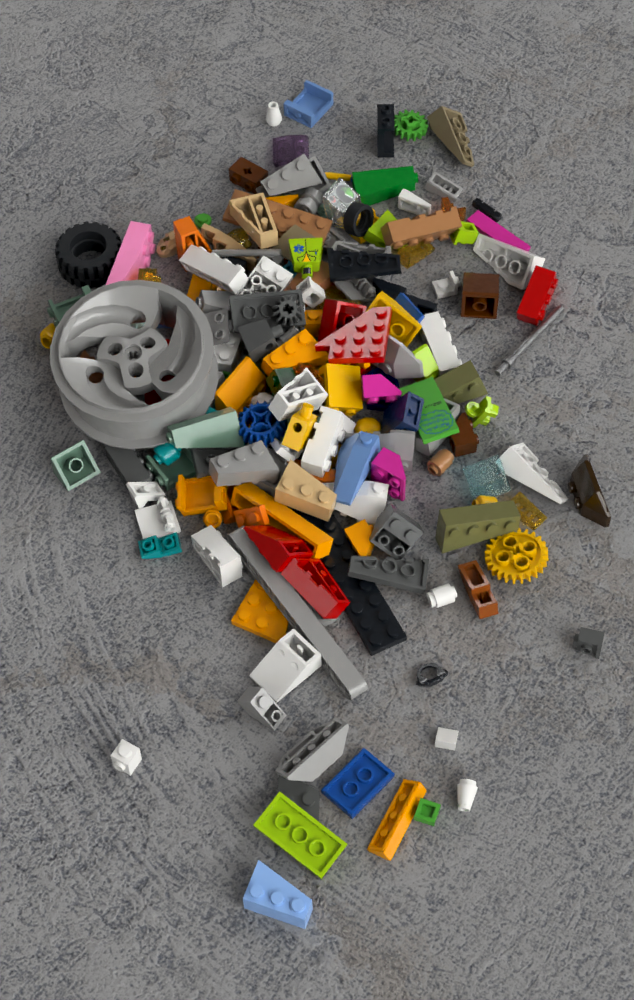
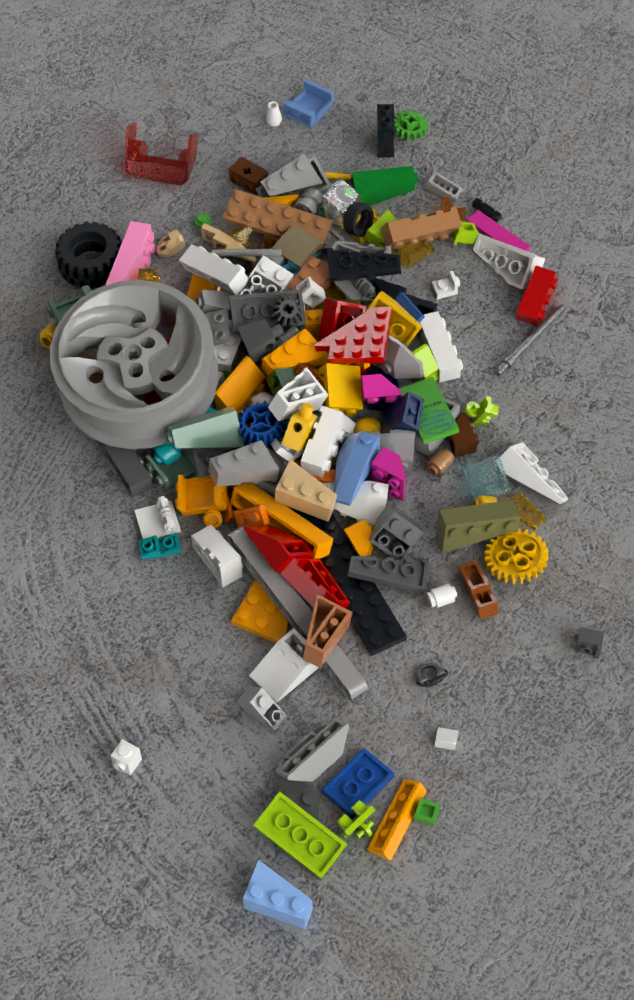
(74, 465): sand green slope -> none
(142, 166): none -> clear red windscreen
(144, 491): white slope -> none
(187, 234): orange wedge -> none
(255, 218): tan wedge -> none
(289, 148): clear purple slope -> none
(306, 255): lime torso -> none
(325, 631): none -> nougat wedge
(349, 826): none -> lime hips
(411, 203): white slope -> none
(451, 130): dark tan wedge -> none
(461, 384): olive wedge -> none
(465, 794): white cone -> none
(480, 295): reddish brown slope -> none
(588, 494): dark brown wedge -> none

